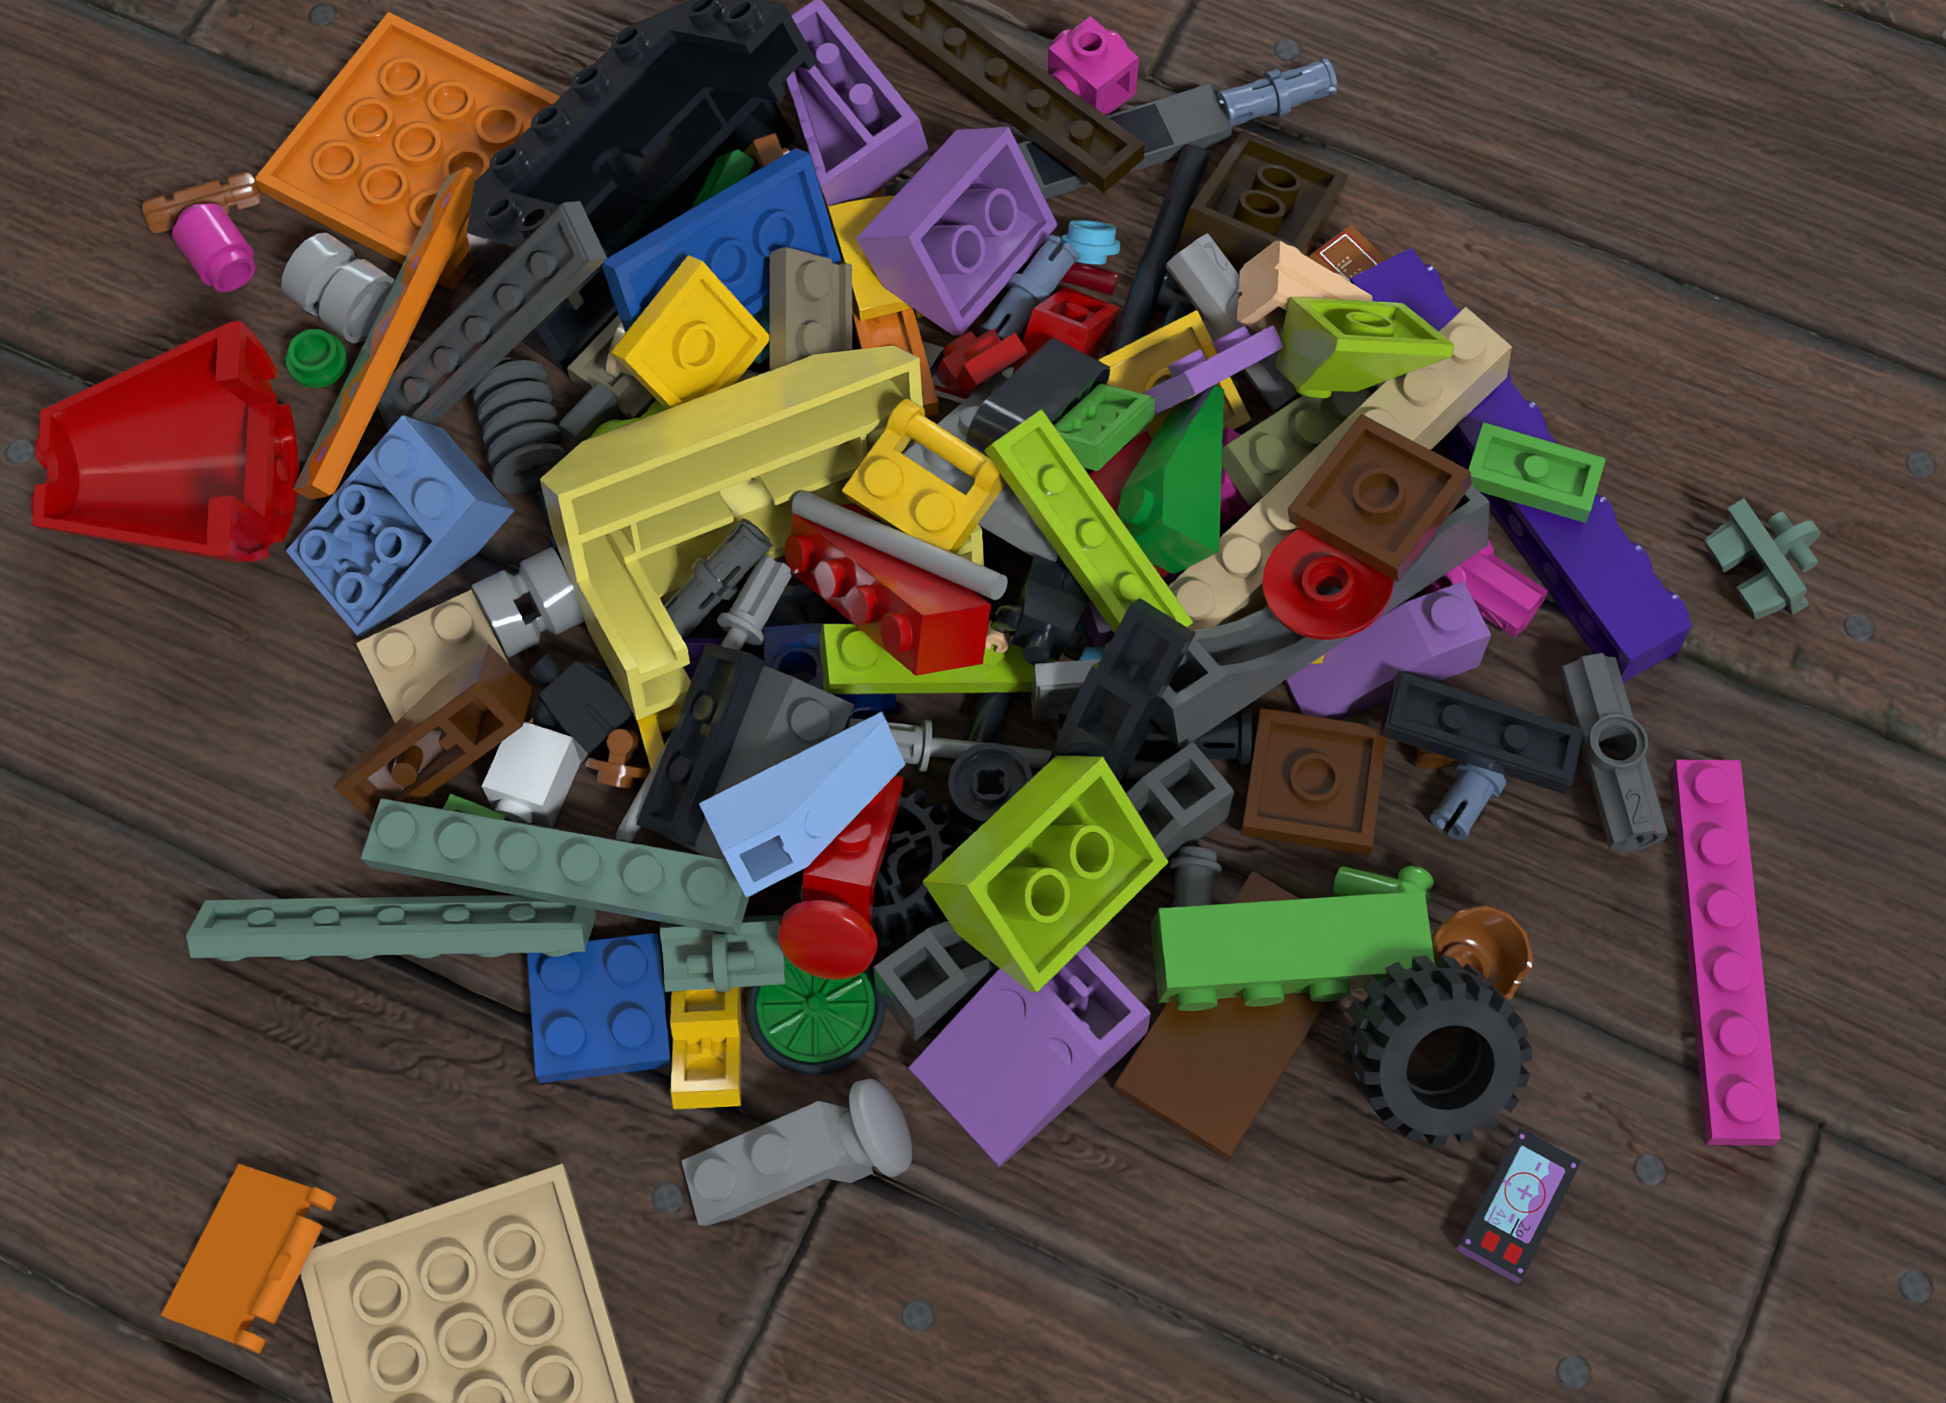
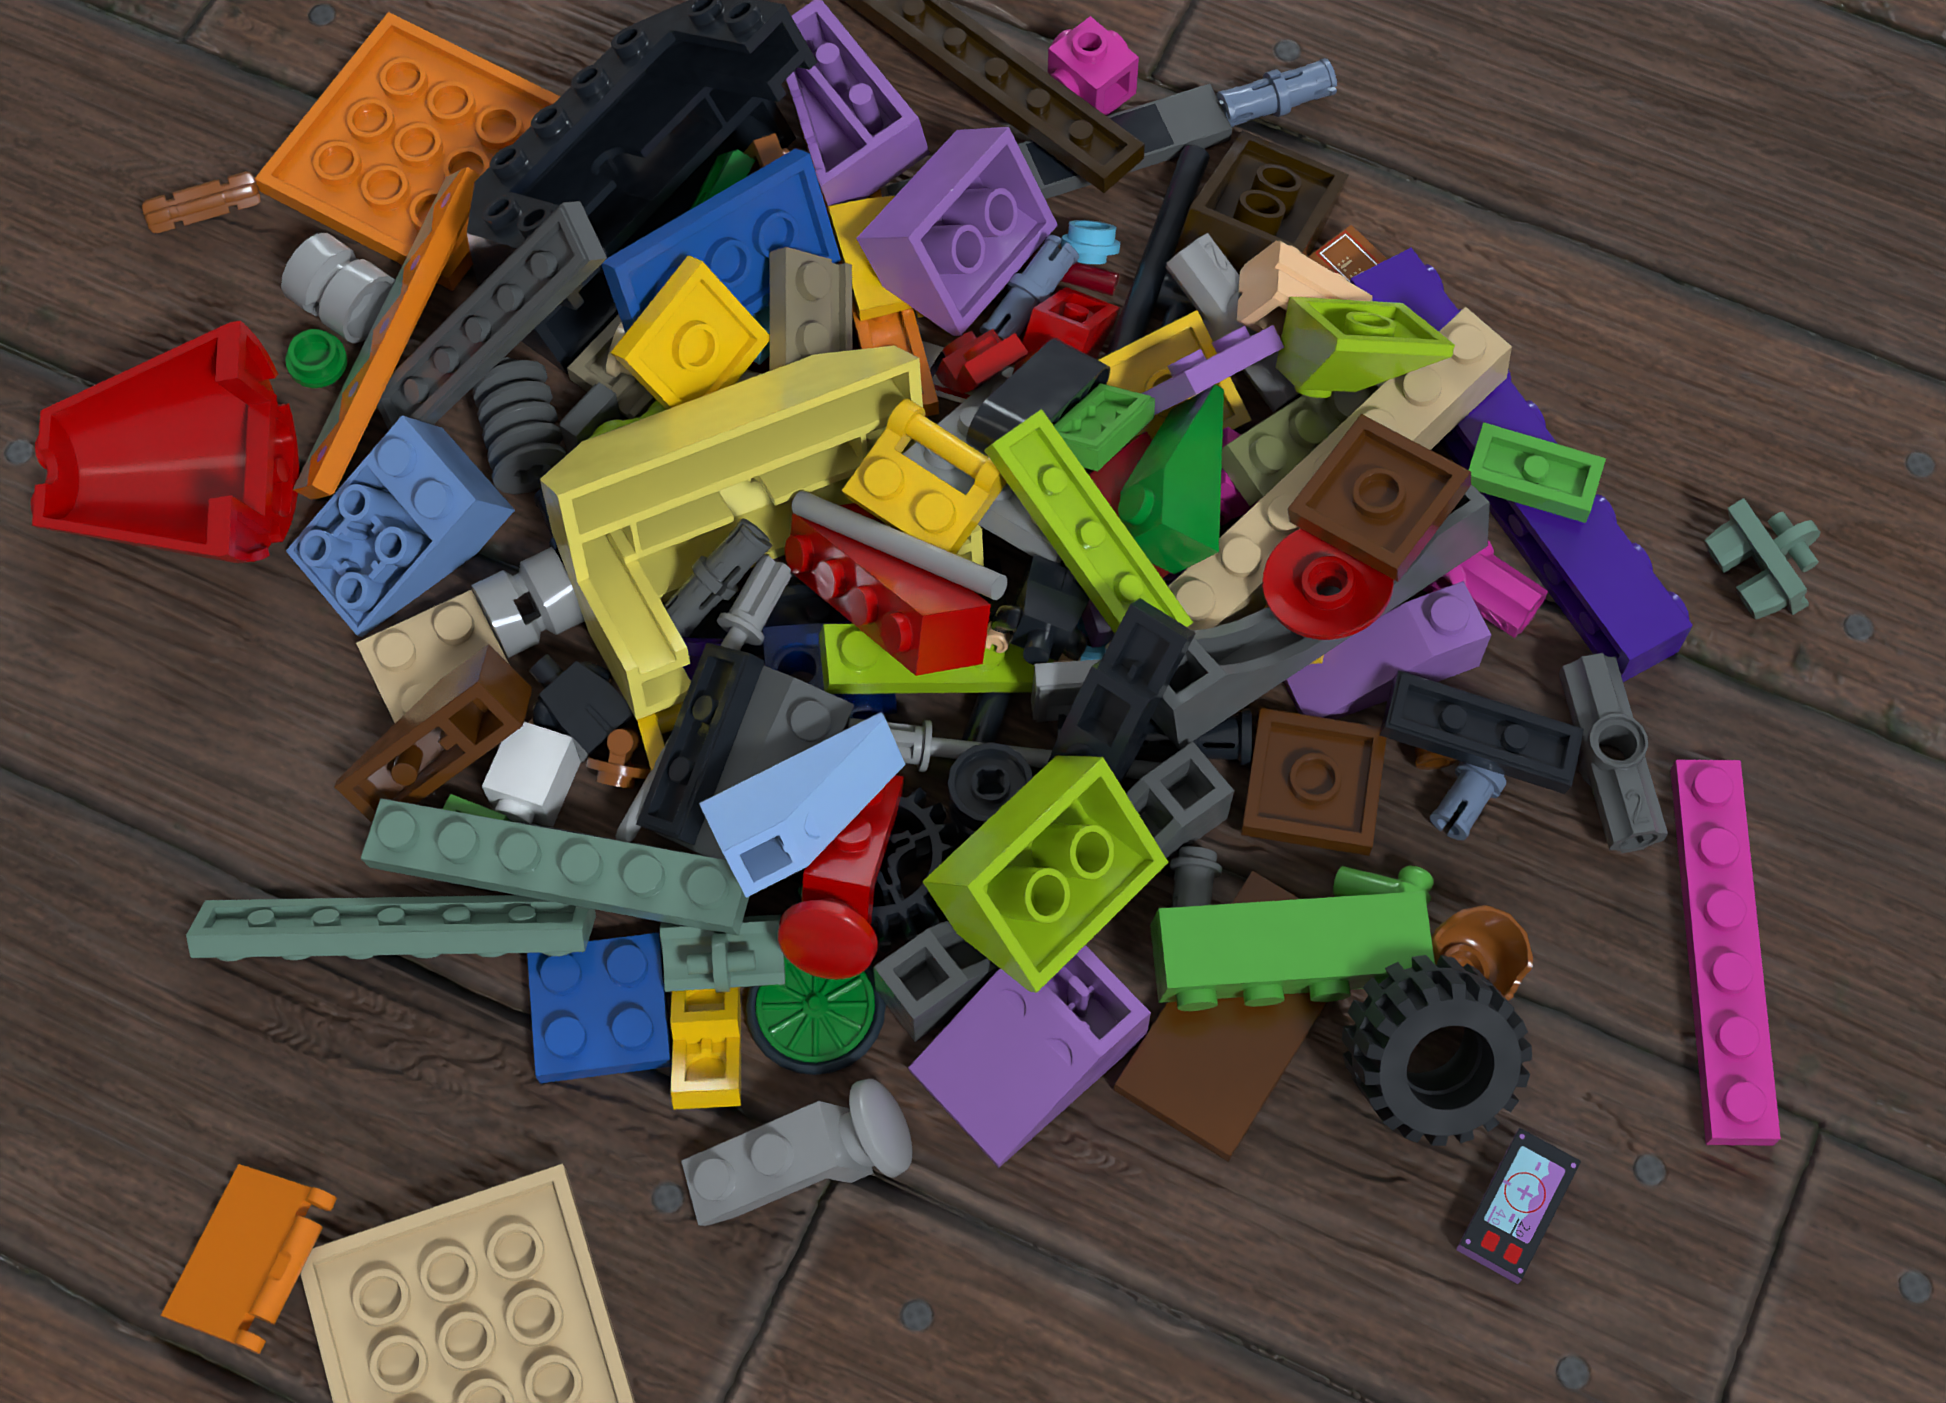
(214, 247): dark pink brick -> none

